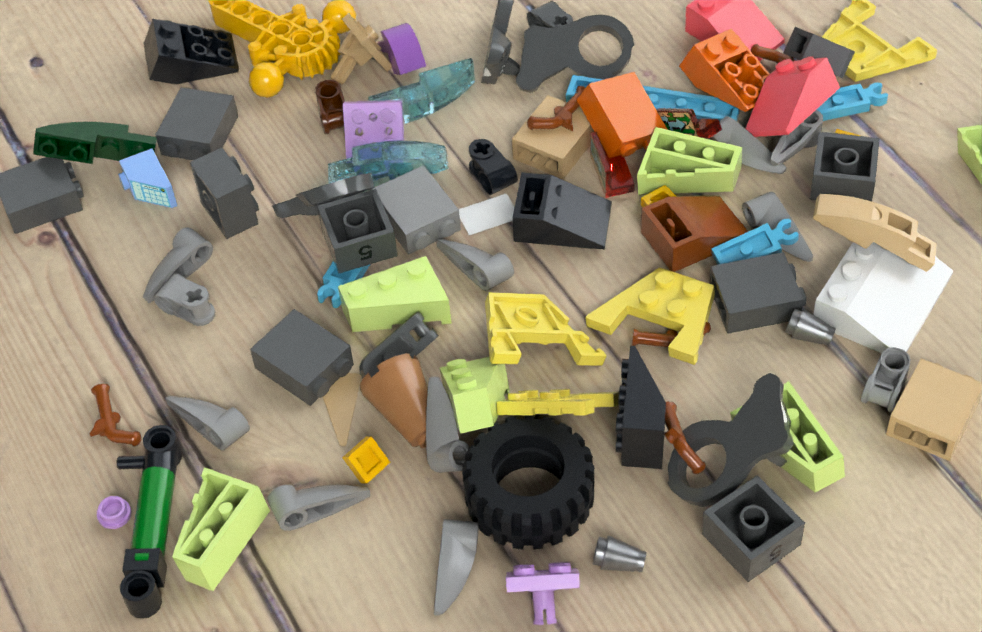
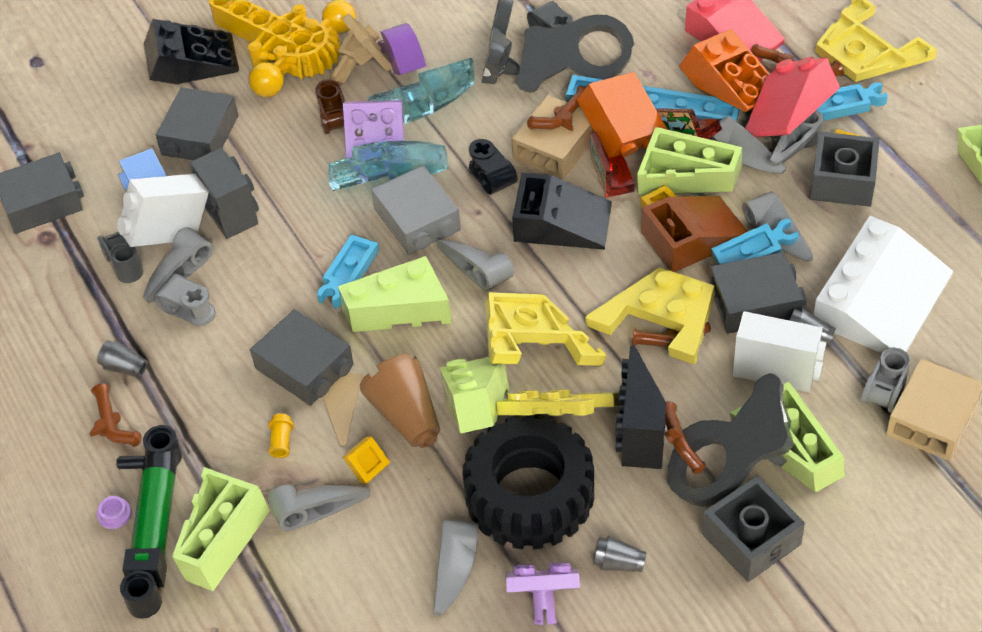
(88, 140): dark green slope -> none
(121, 257): none -> dark grey piece
(121, 359): none -> flat silver cone
(161, 208): none -> white brick
(214, 423): light grey piece -> none
(280, 435): none -> yellow pin
(307, 201): dark grey animal -> none
(357, 231): dark grey brick -> none
(399, 343): dark grey plate -> none
(443, 445): light grey piece -> none
(487, 214): white sticker -> none
(778, 348): none -> white brick
(806, 44): dark grey slope -> none
(871, 222): tan slope -> none

